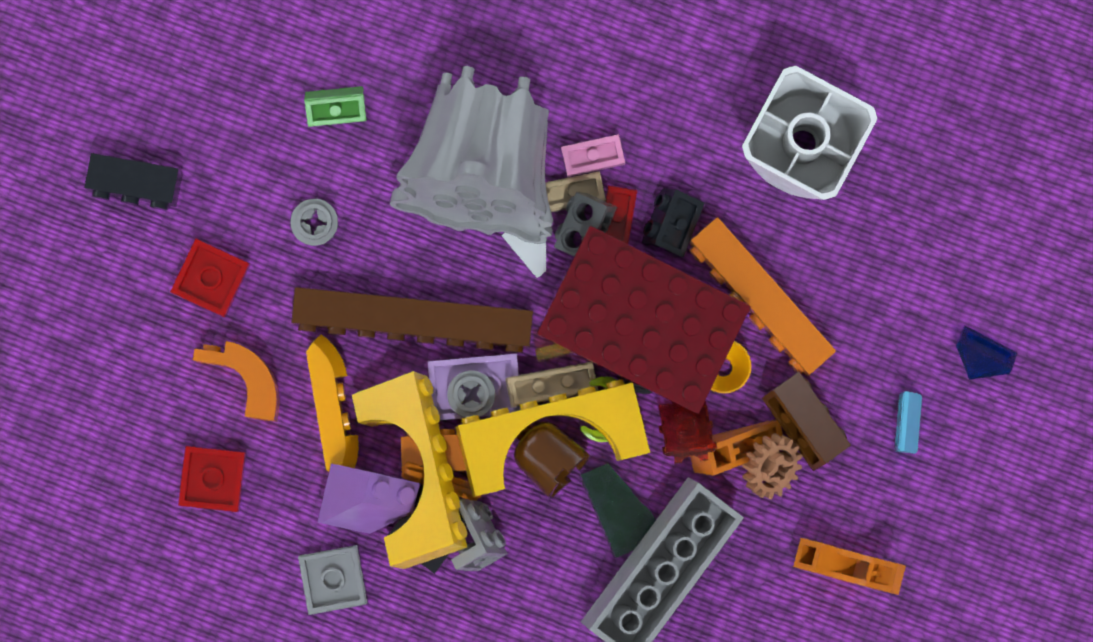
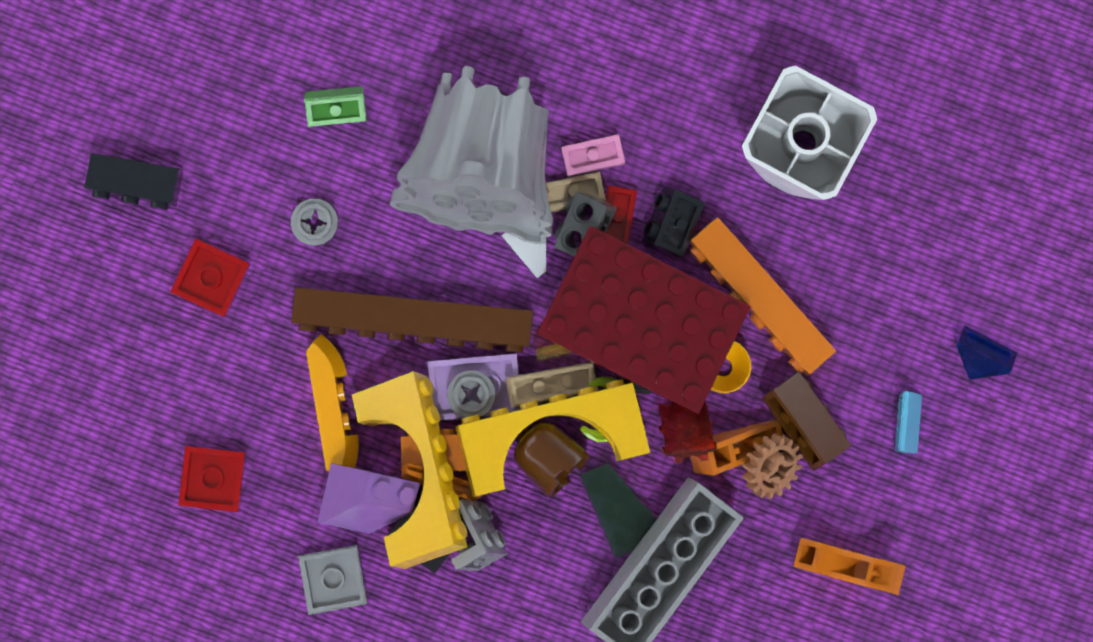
(261, 385): orange arch -> none

